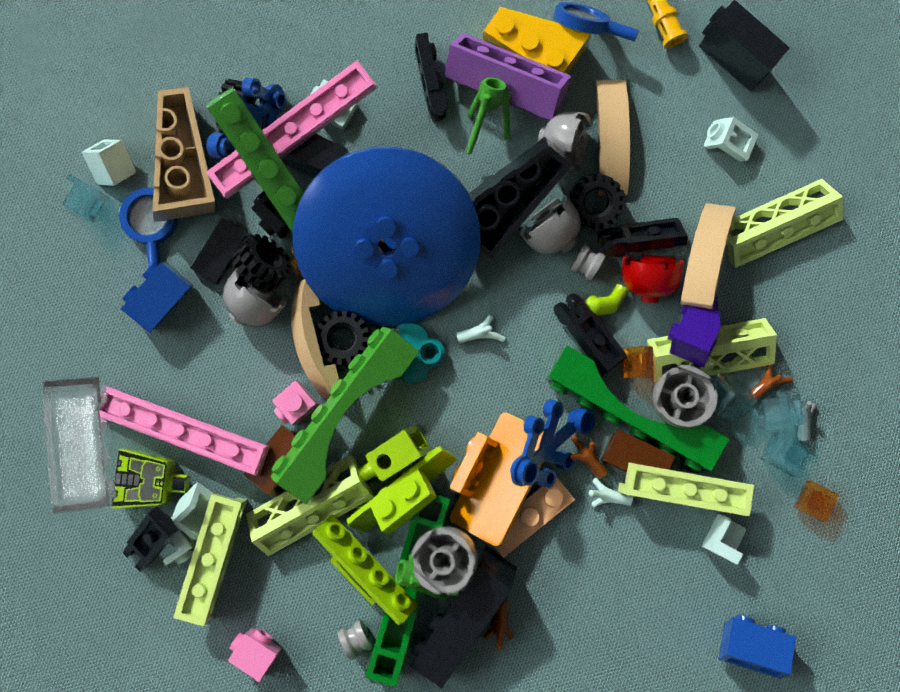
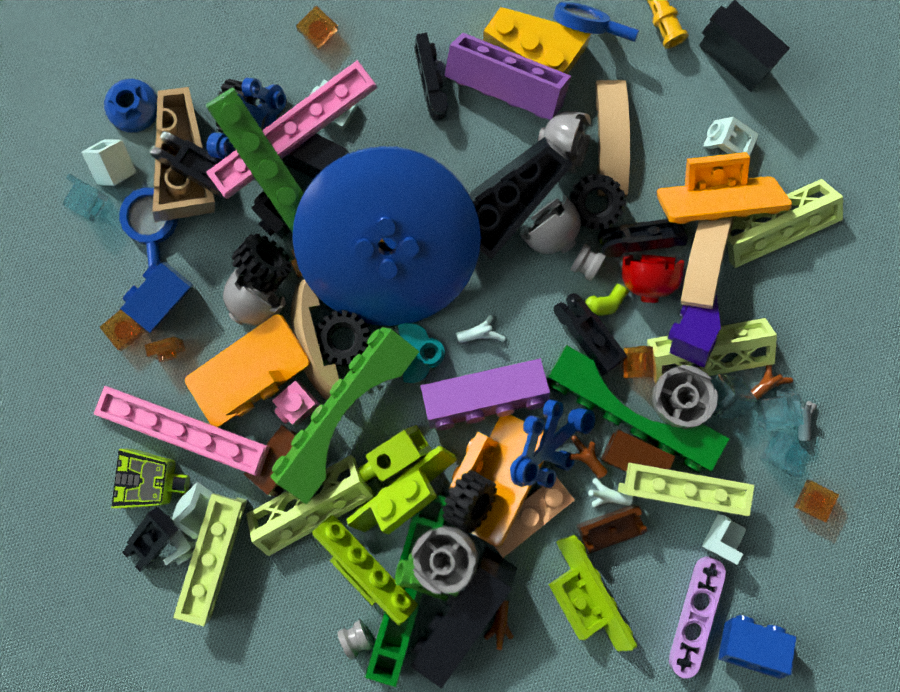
(75, 444): clear windscreen -> none
(121, 330): none -> clear orange plate
(138, 115): none -> blue piece
(165, 349): none -> clear orange plate
(190, 161): none -> black hinge
(218, 251): black tile -> none
(247, 371): none -> light orange bracket
(254, 652): bright pink brick -> none
(317, 27): none -> clear orange plate
(469, 501): none -> black tyre
(485, 394): none -> medium lavender brick
(491, 95): bright green plant -> none
(586, 598): none -> lime bracket
(611, 528): none -> reddish brown hinge
(703, 618): none -> lavender beam
(721, 189): none -> light orange bracket

